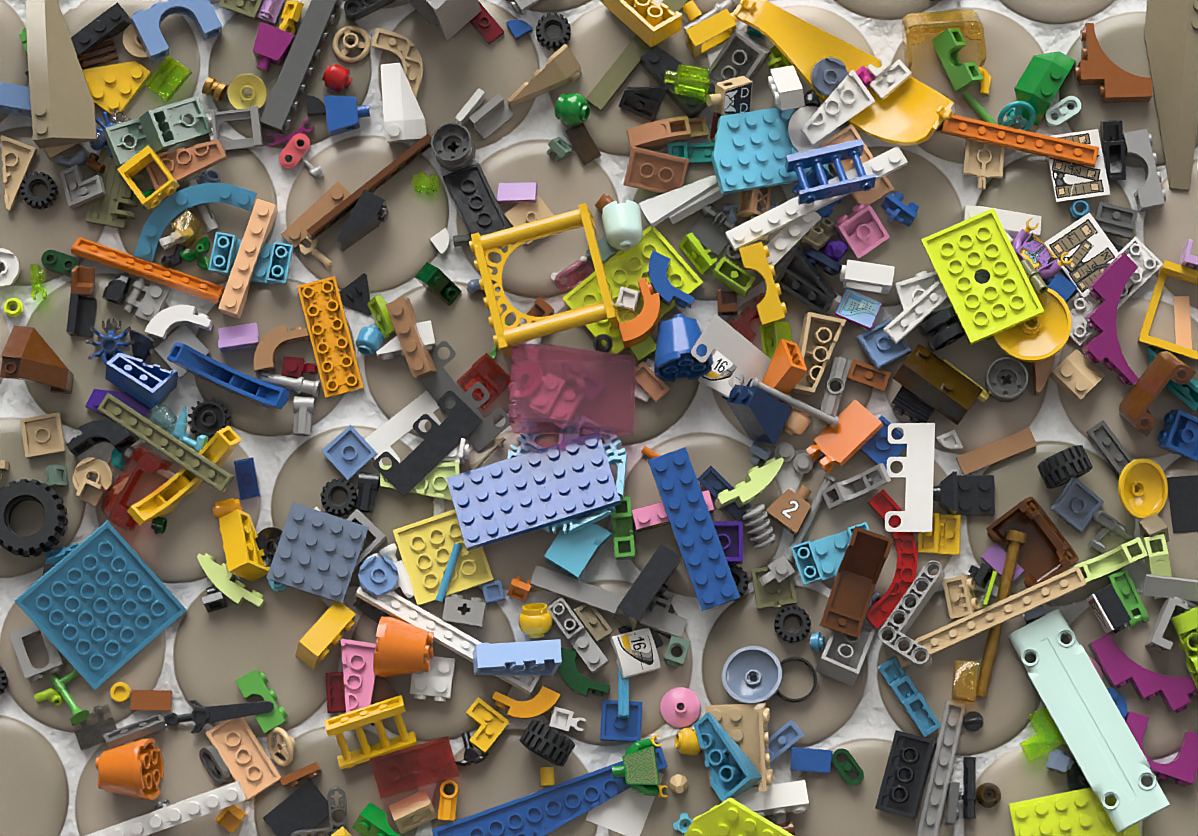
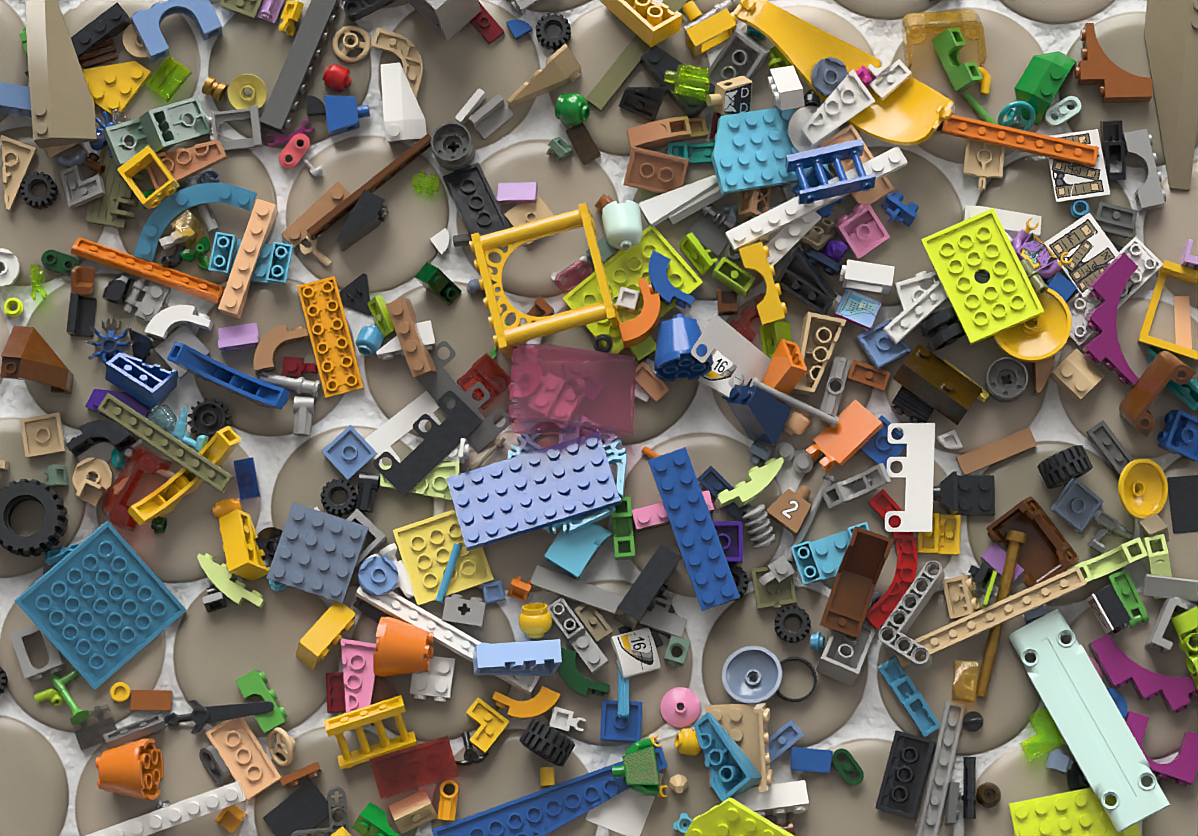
(271, 46): magenta torso -> none

